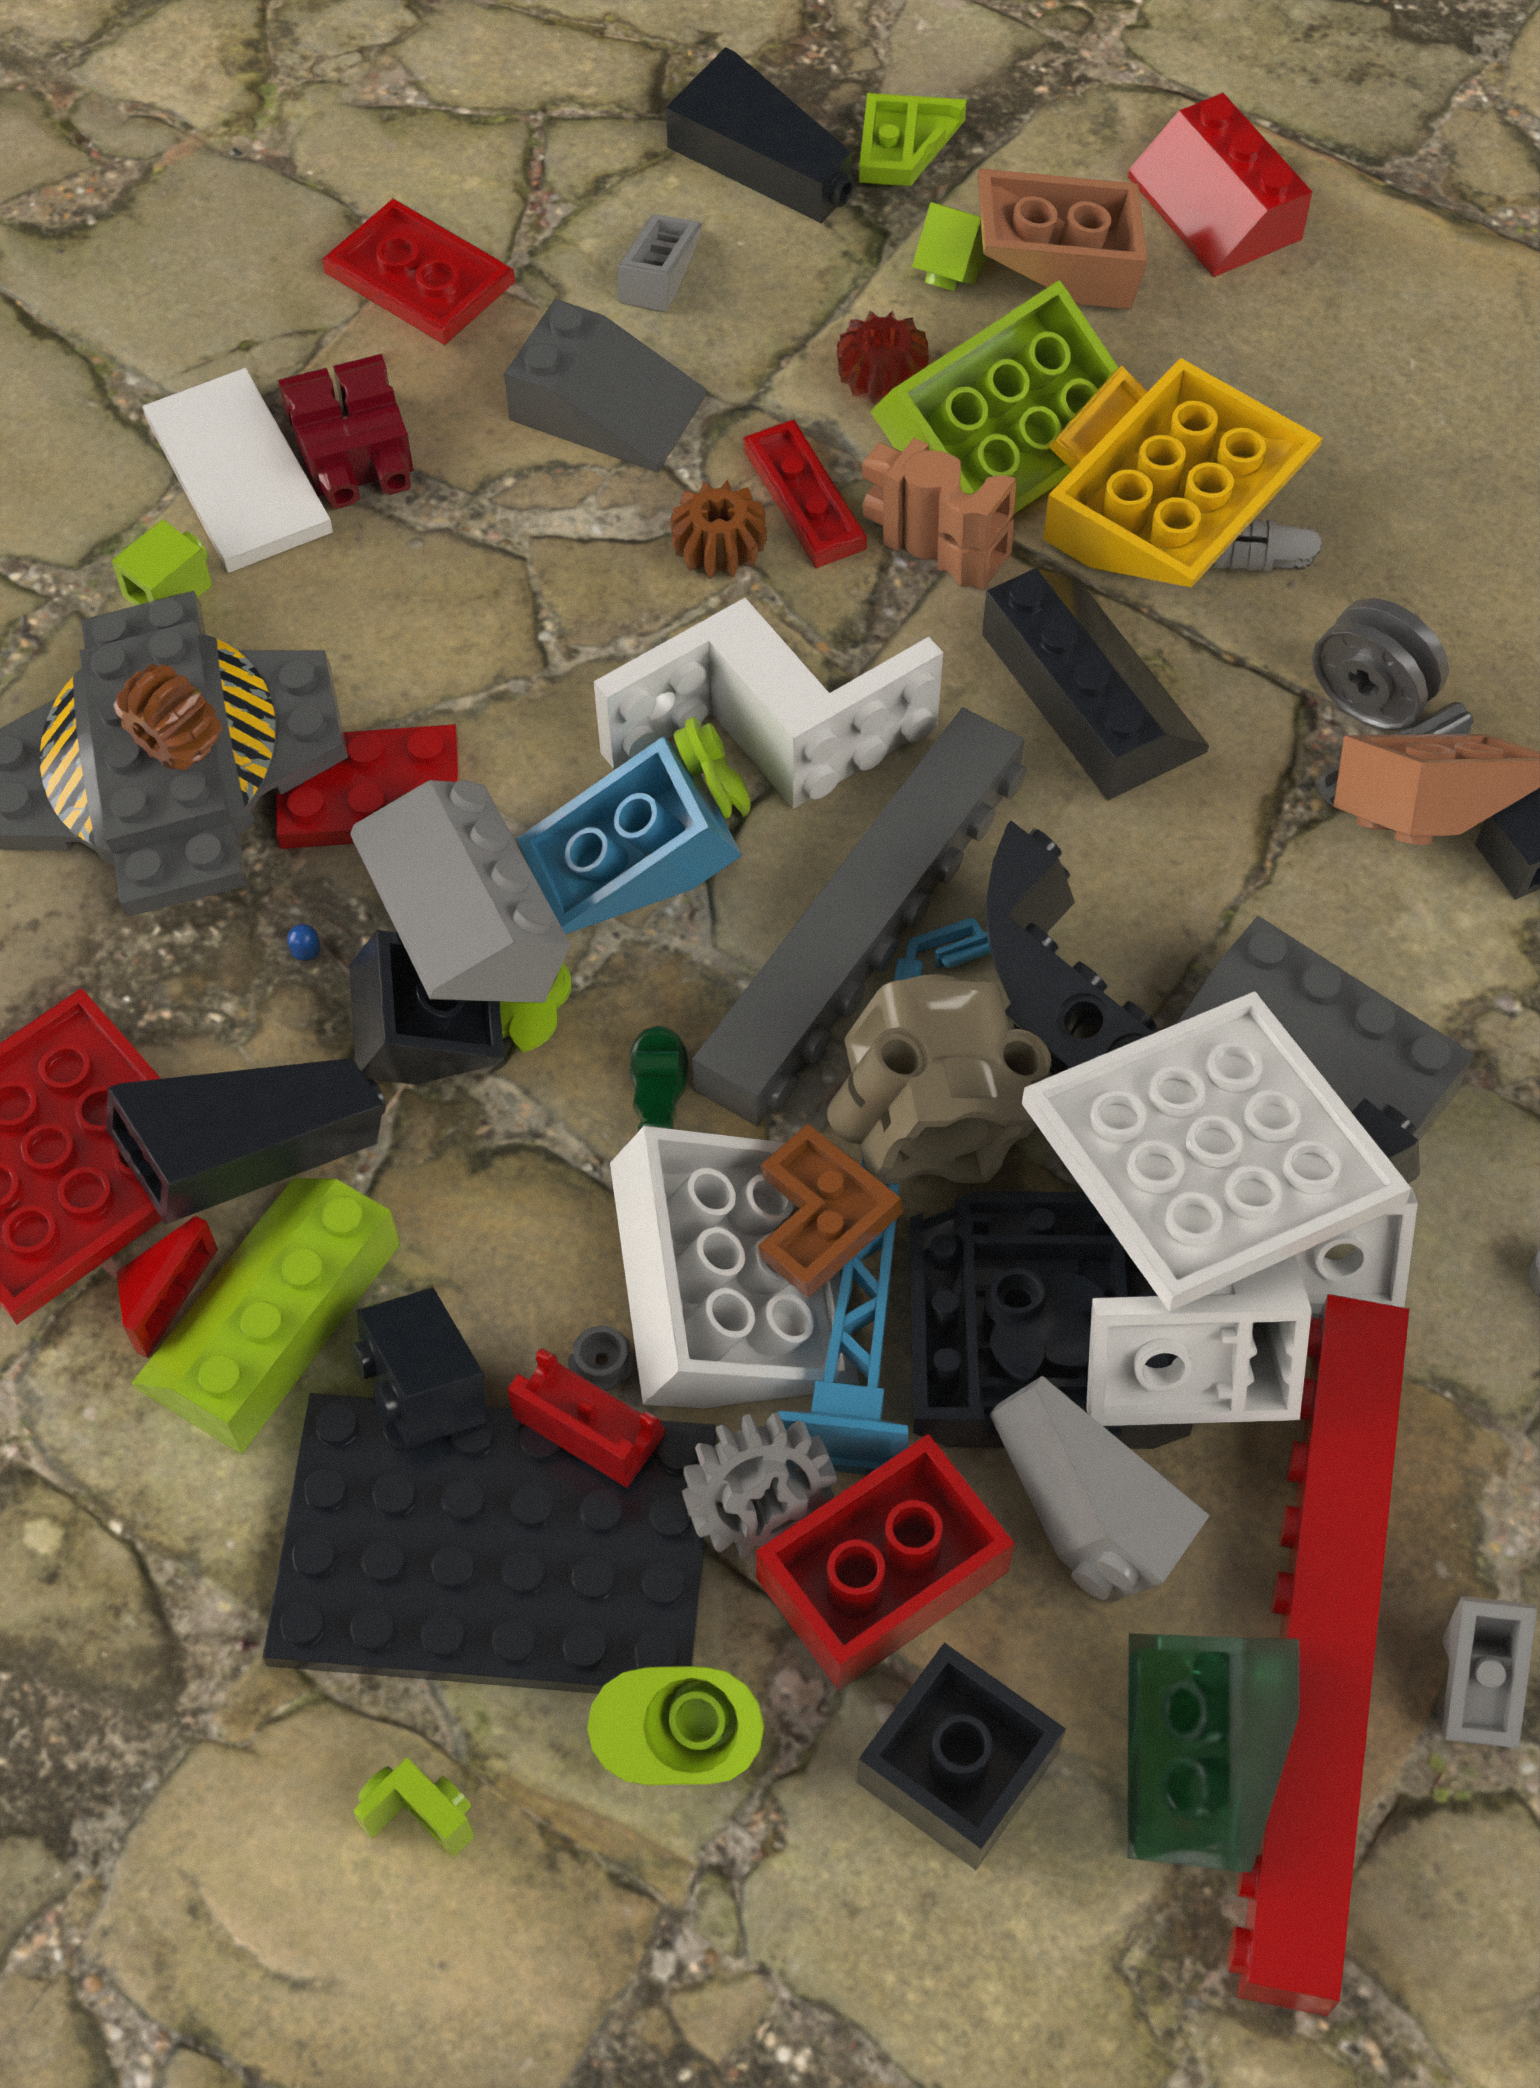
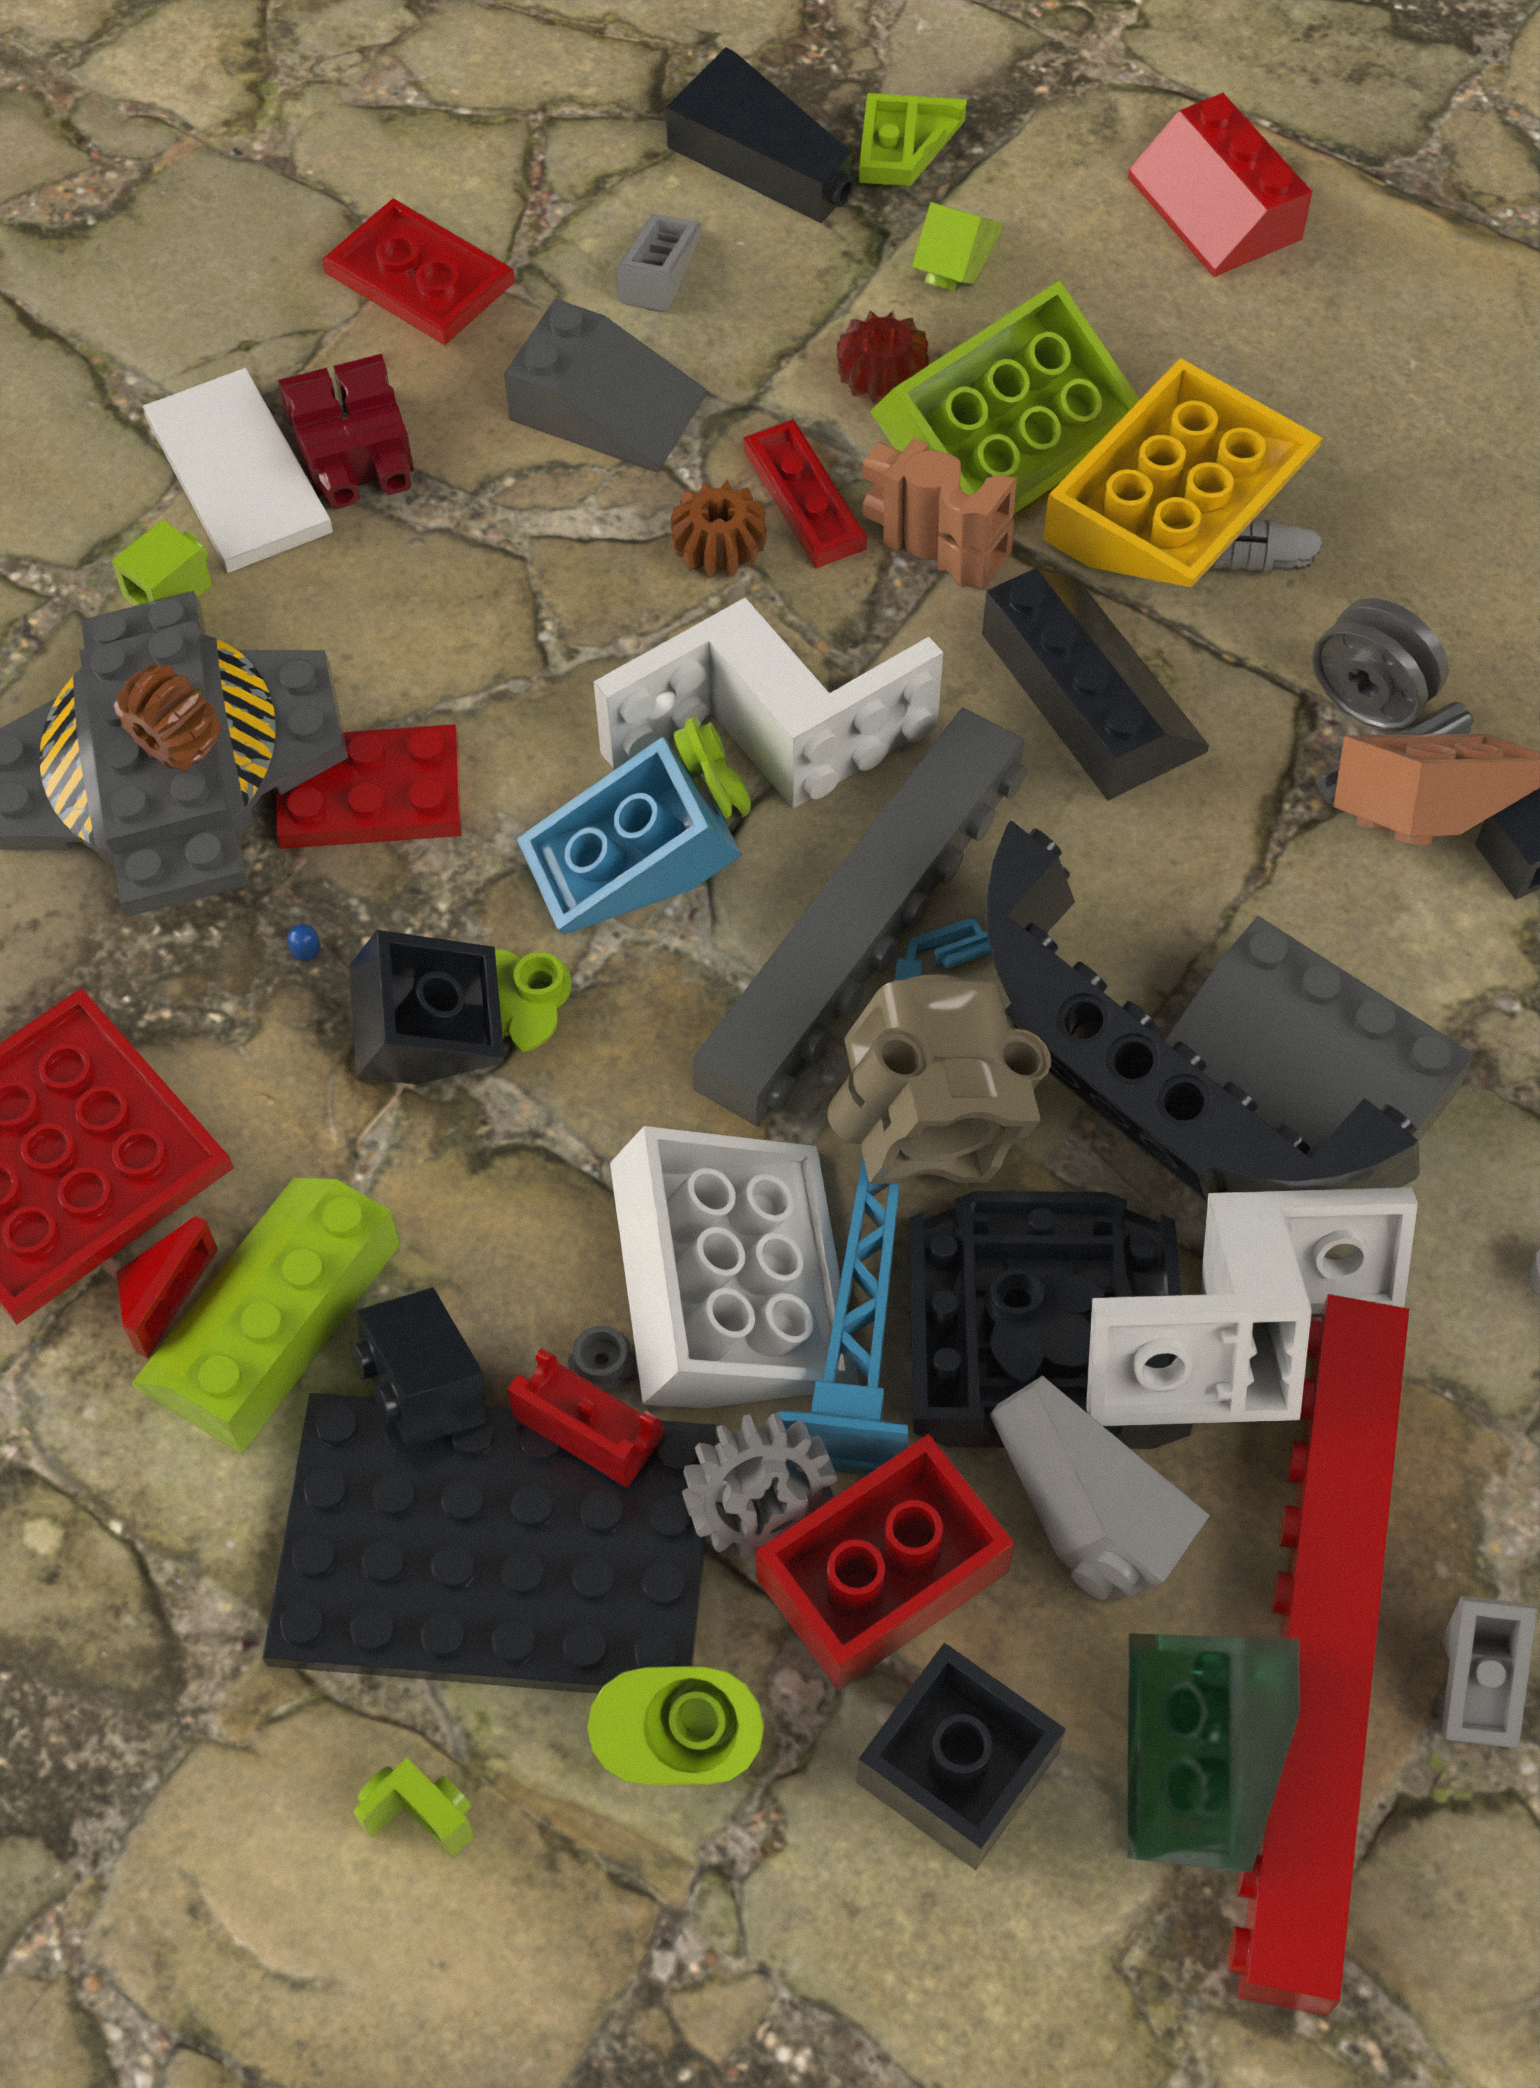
(239, 1130): black slope -> none
(462, 895): light grey slope -> none
(658, 1075): dark green piece -> none
(837, 1214): dark orange plate -> none
(1067, 232): nougat slope -> none
(1097, 417): yellow tile -> none
(1214, 1149): white plate -> none

